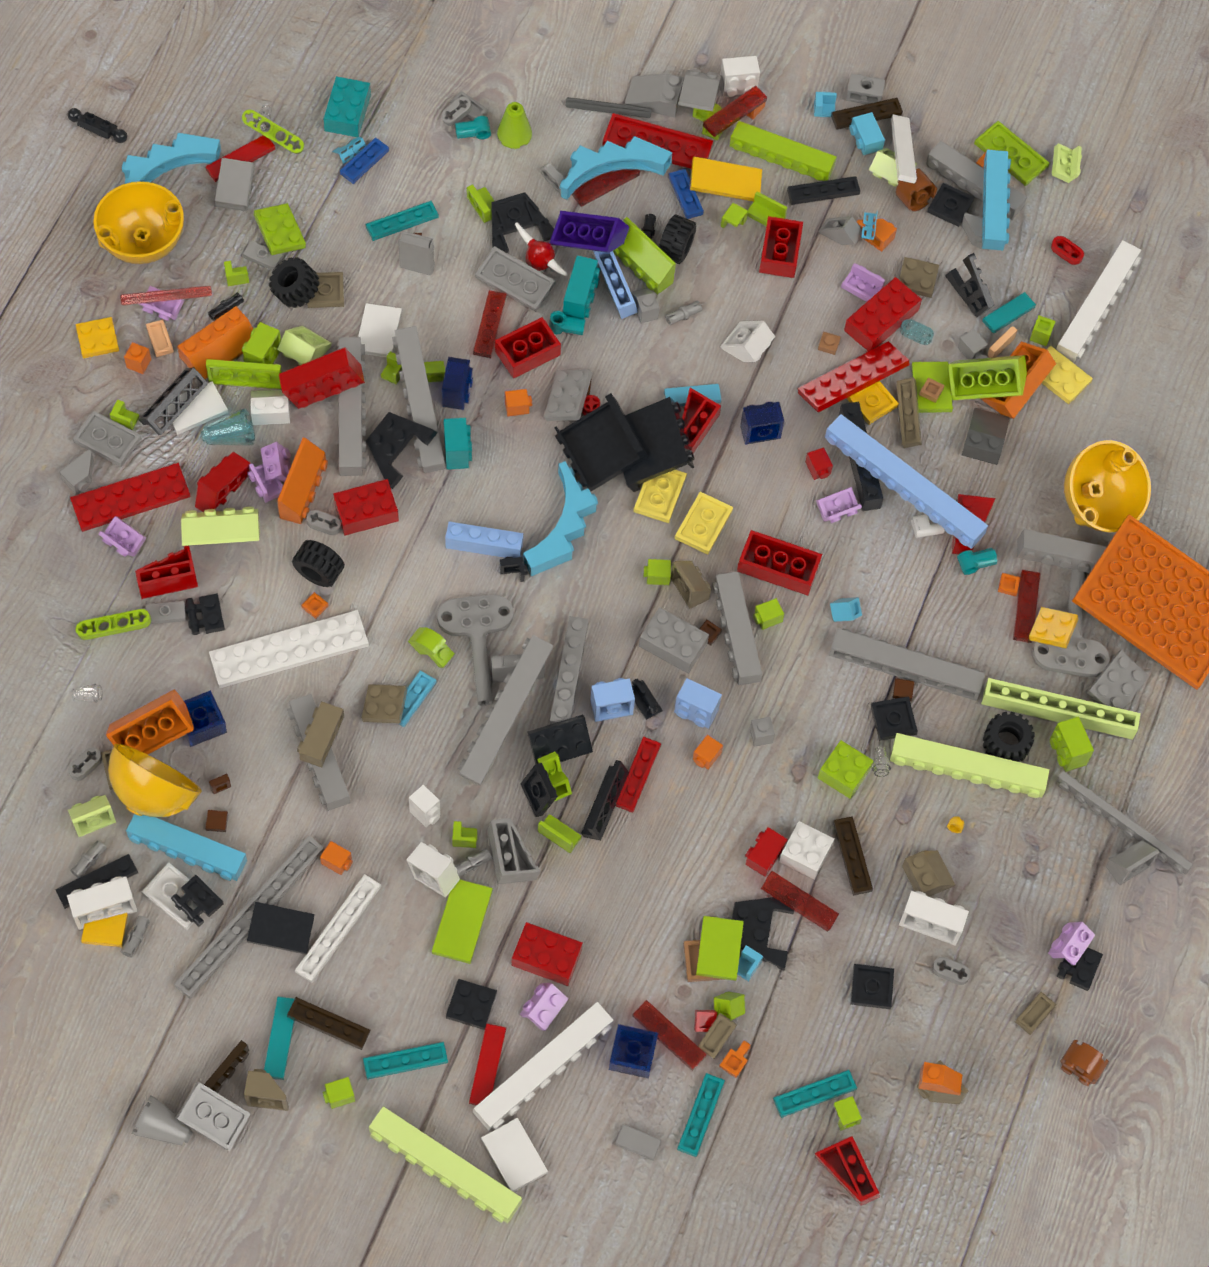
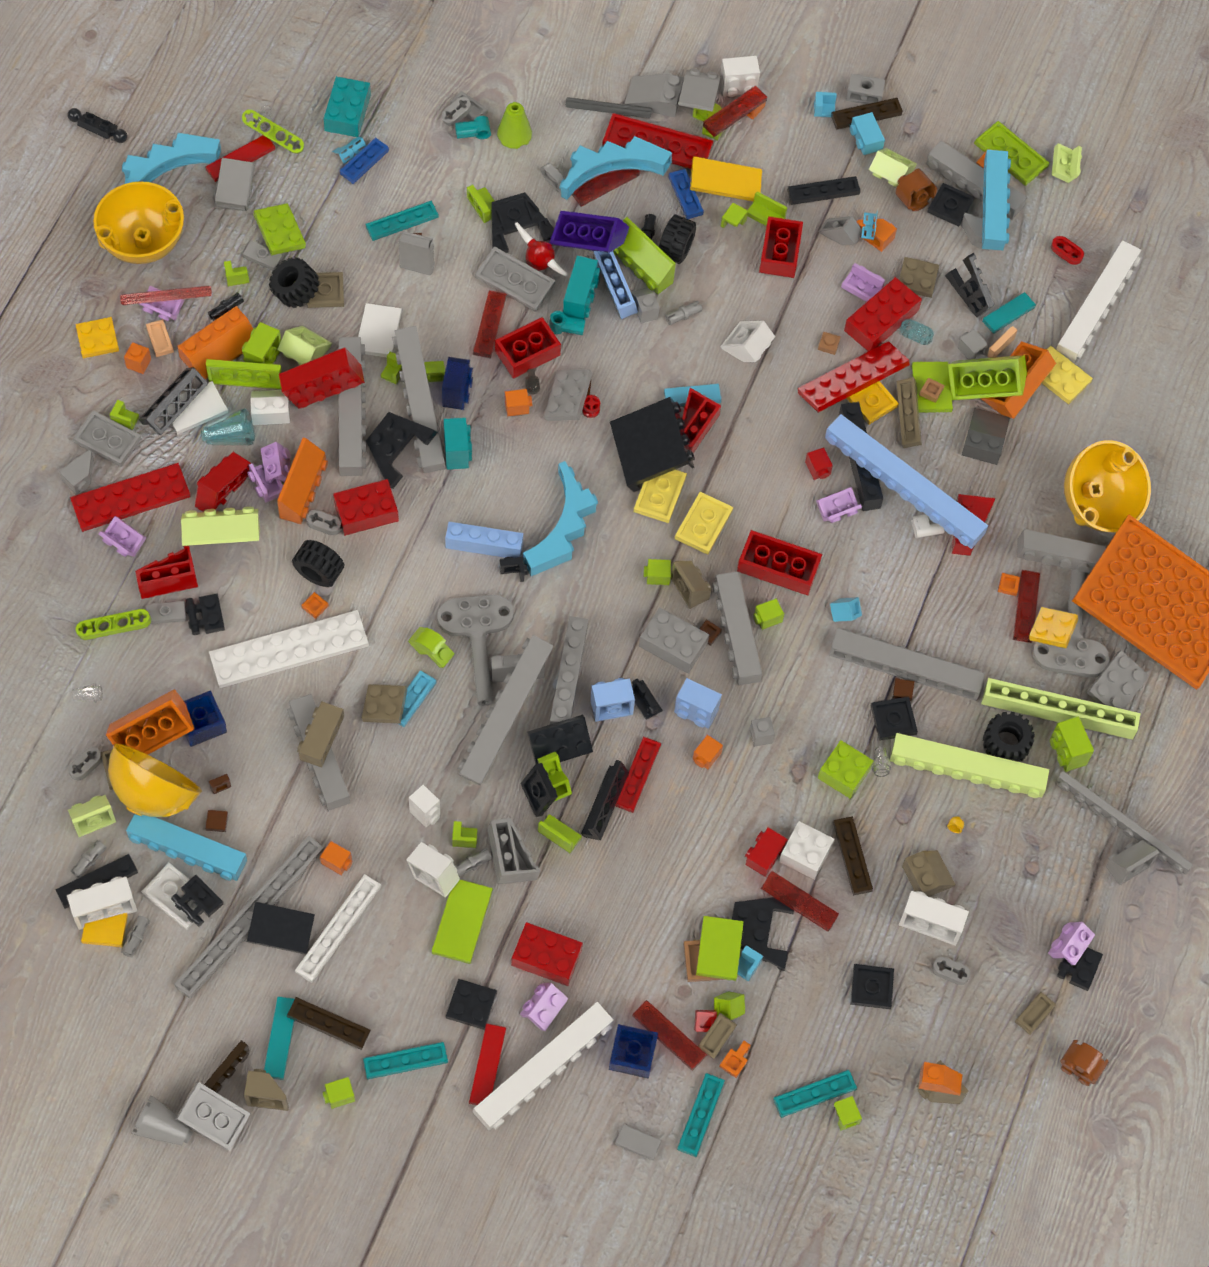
(445, 1165): yellowish green brick -> none
(514, 1155): white tile -> none
(532, 382): none -> clear smoke cylinder
(601, 444): black panel -> none
(762, 422): clear blue brick -> none
(782, 151): lime brick -> none
(849, 1169): red wedge -> none
(903, 149): white tile -> none
(972, 561): teal piece -> none
(1042, 330): lime panel -> none

